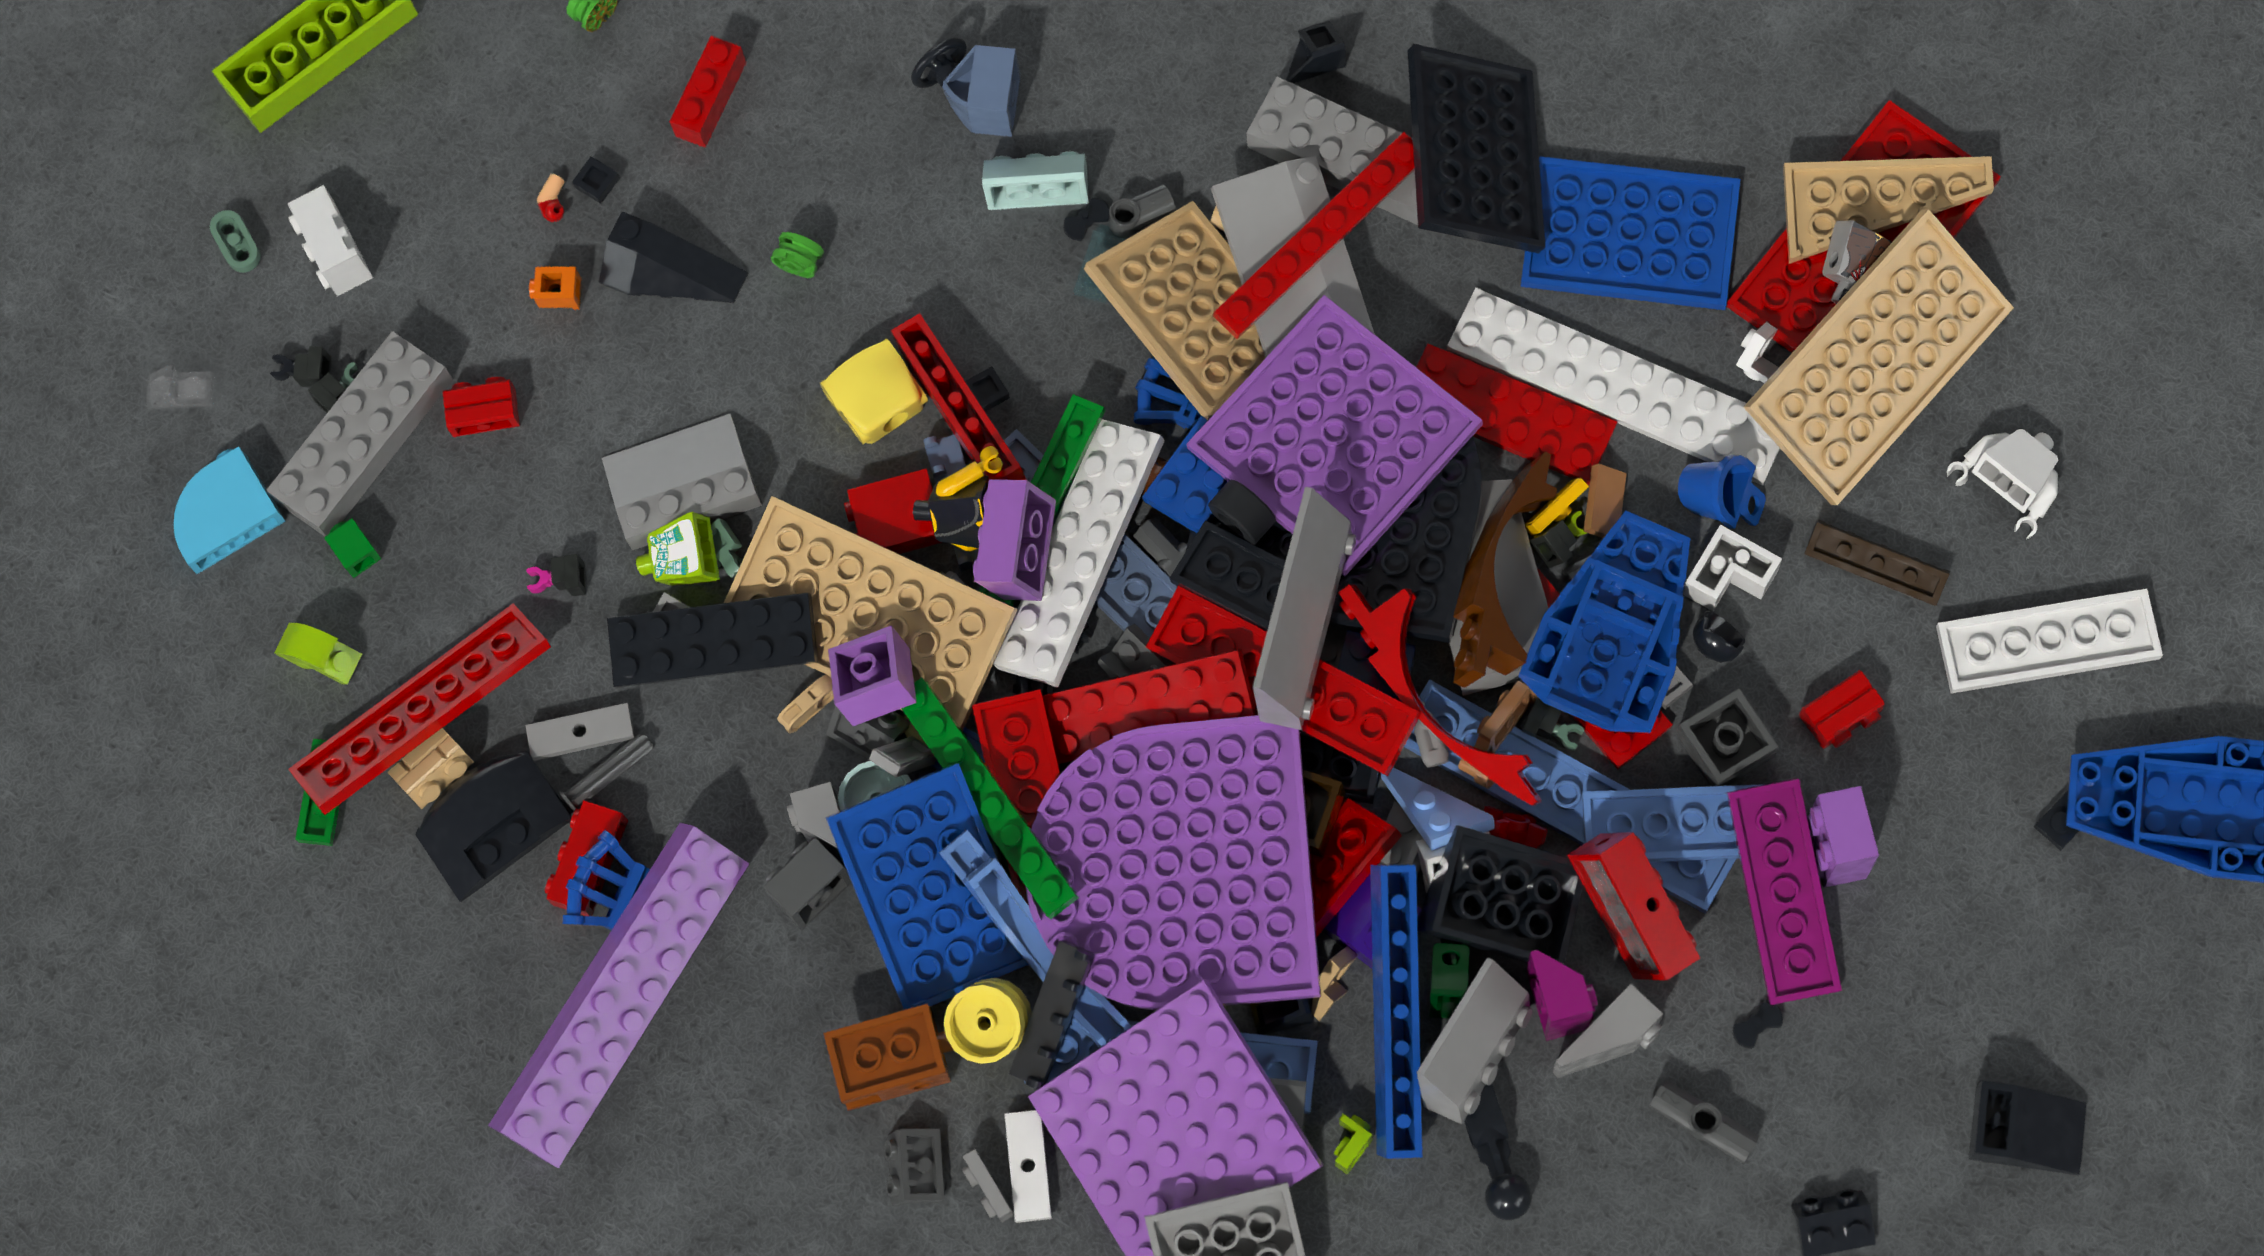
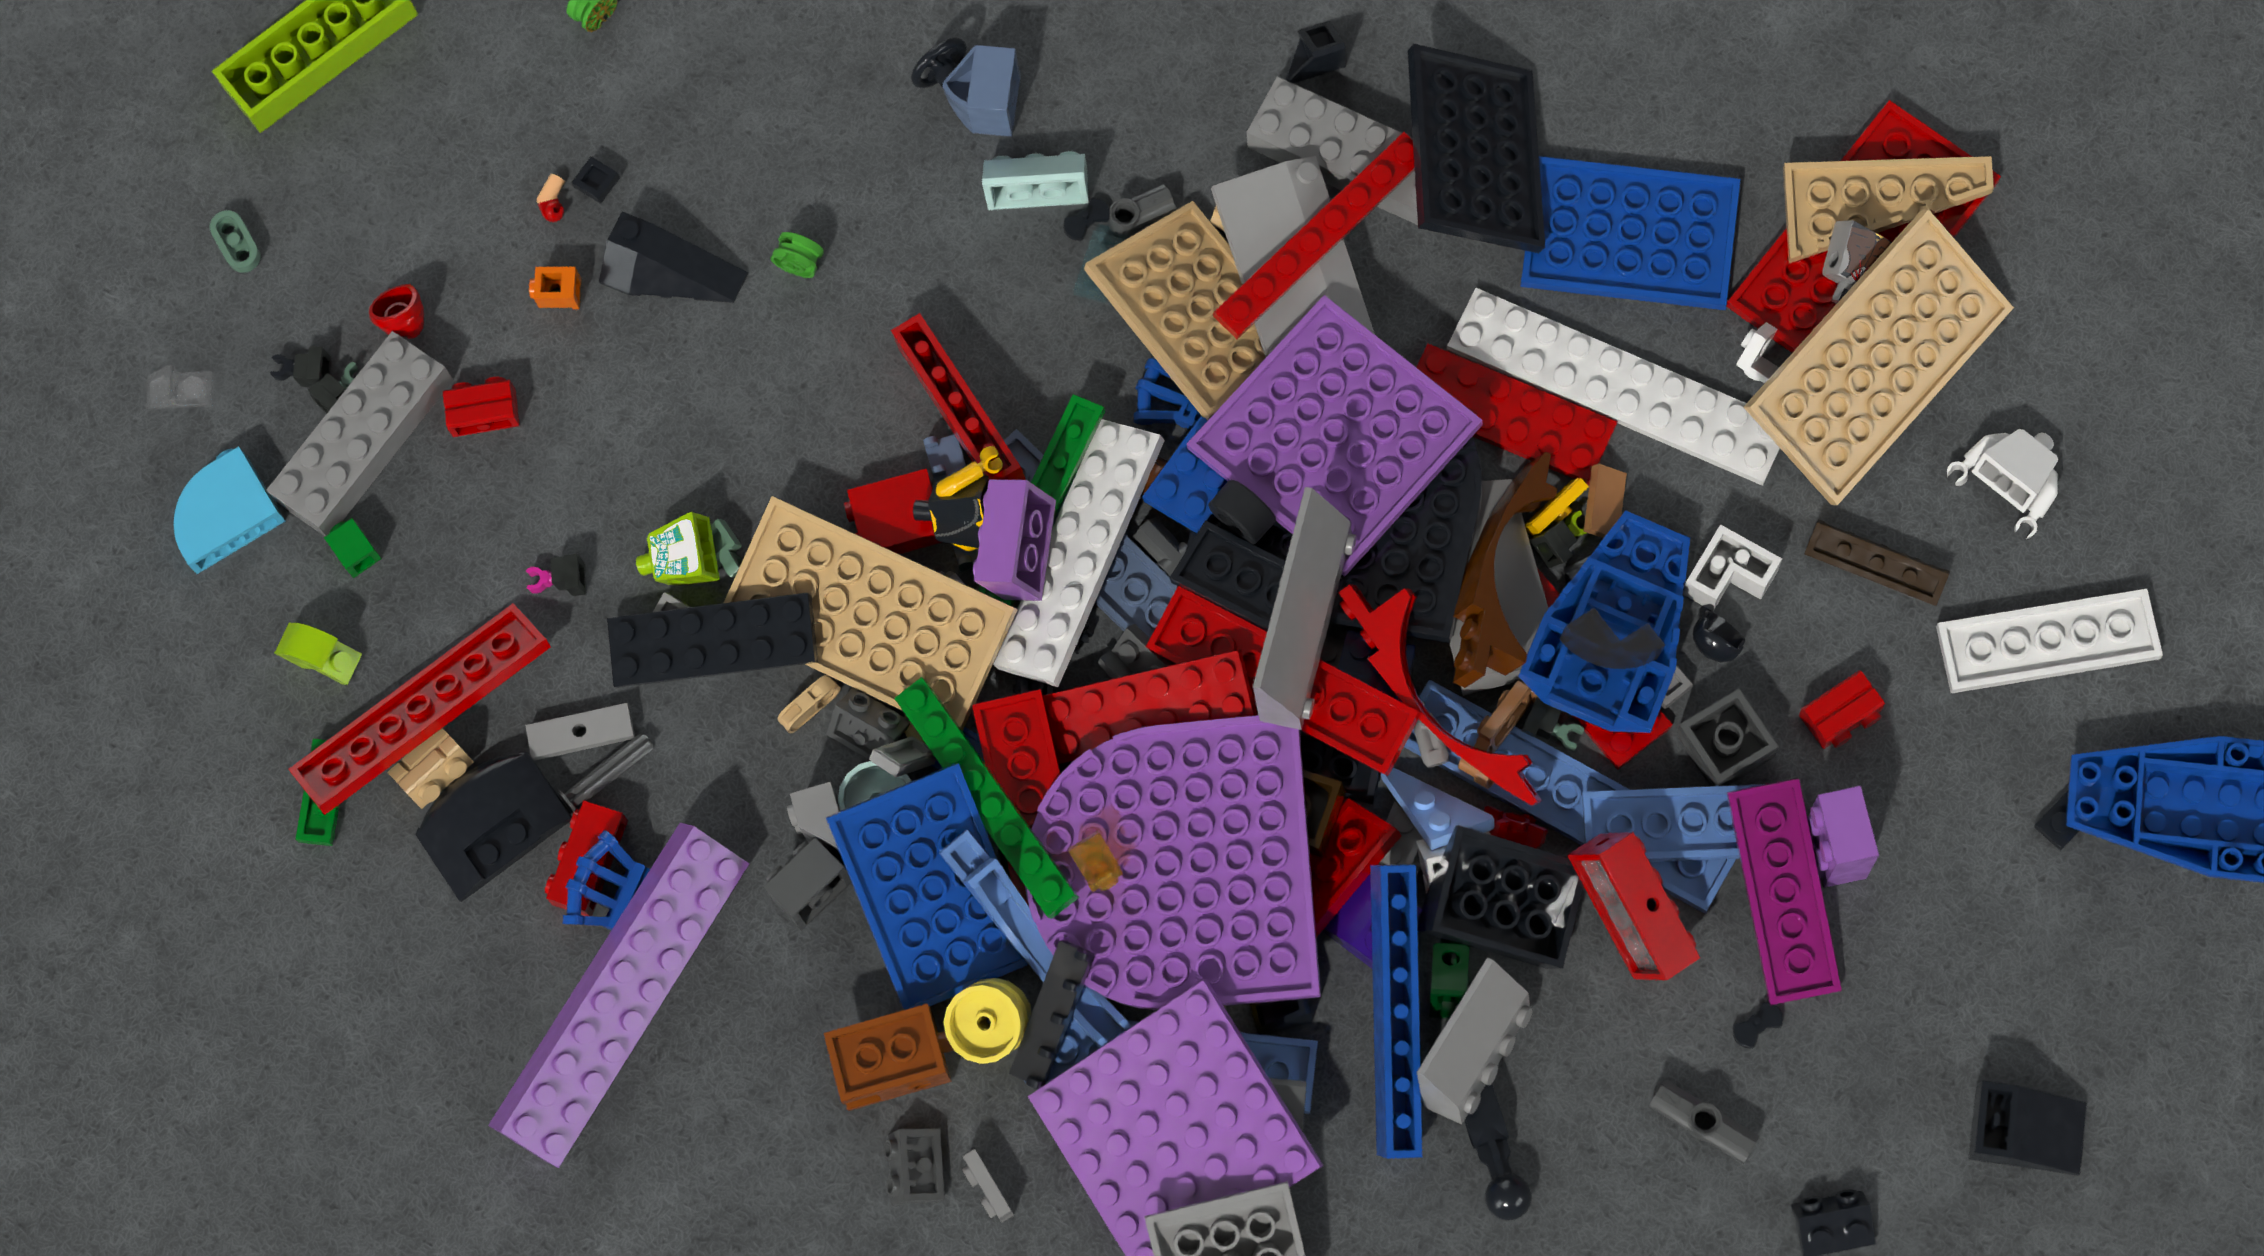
(328, 241): white wedge -> none
(399, 311): none -> red hat
(680, 474): light grey slope -> none
(708, 91): red brick -> none
(872, 676): medium lavender brick -> none
(874, 392): light yellow piece -> none
(988, 388): black plate -> none
(1031, 1188): white tile -> none
(1096, 862): none -> clear yellow bracket
(1330, 988): tan slope -> none
(1351, 1149): lime bracket -> none
(1560, 996): magenta slope -> none
(1597, 644): none -> clear smoke brick
(1617, 1032): light grey slope -> none
(1721, 490): blue container -> none

